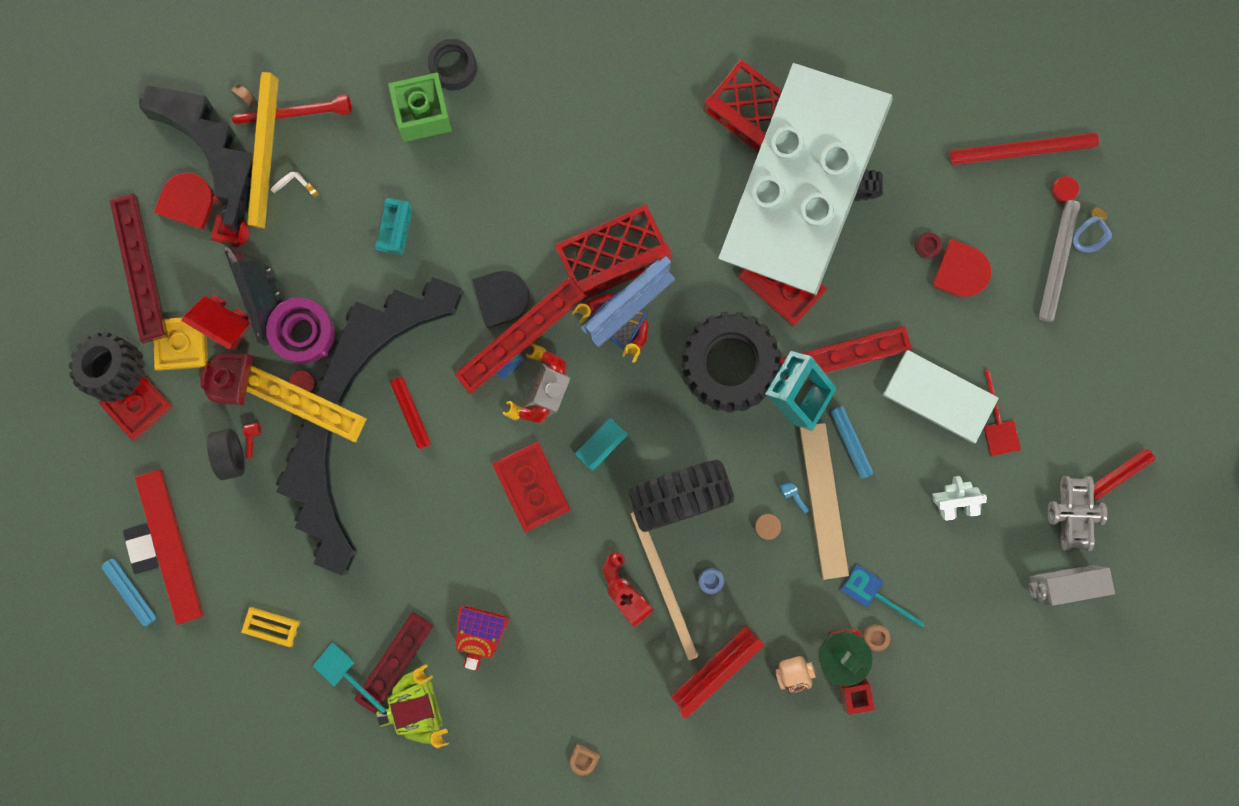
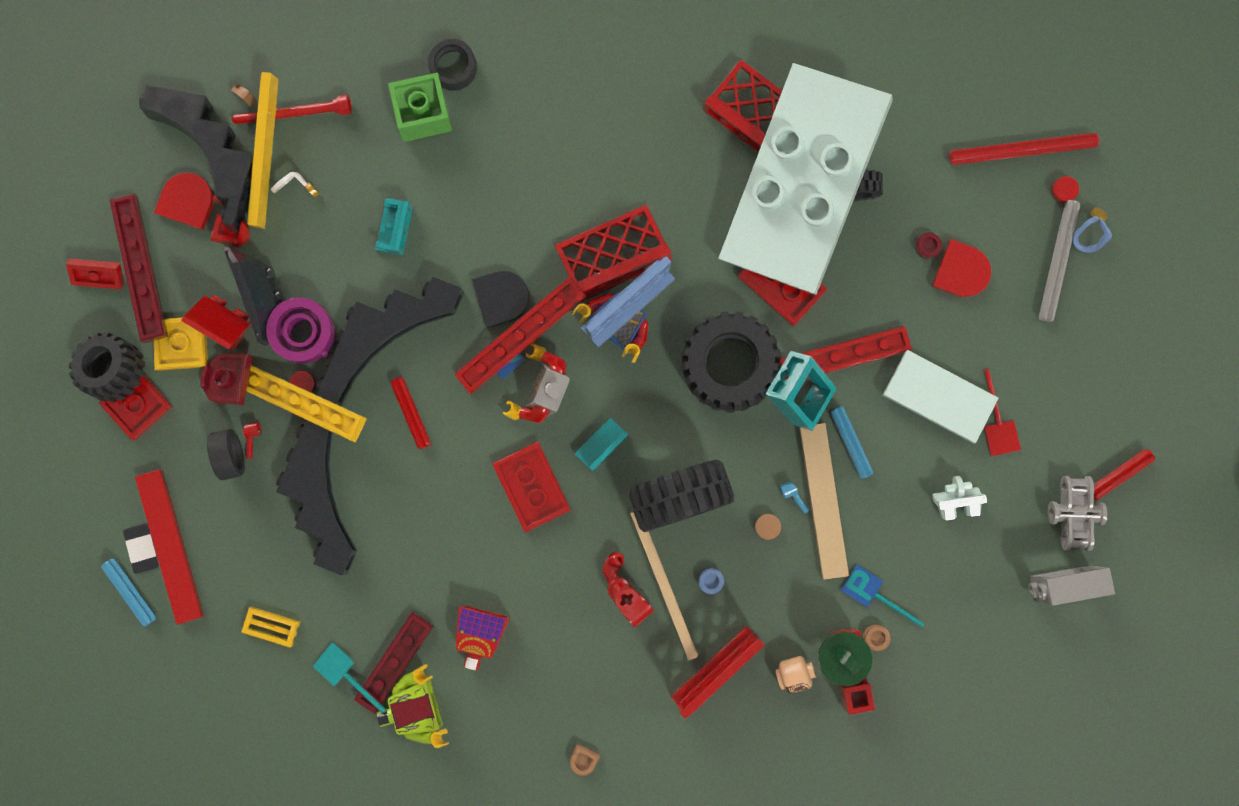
(95, 274): none -> red plate

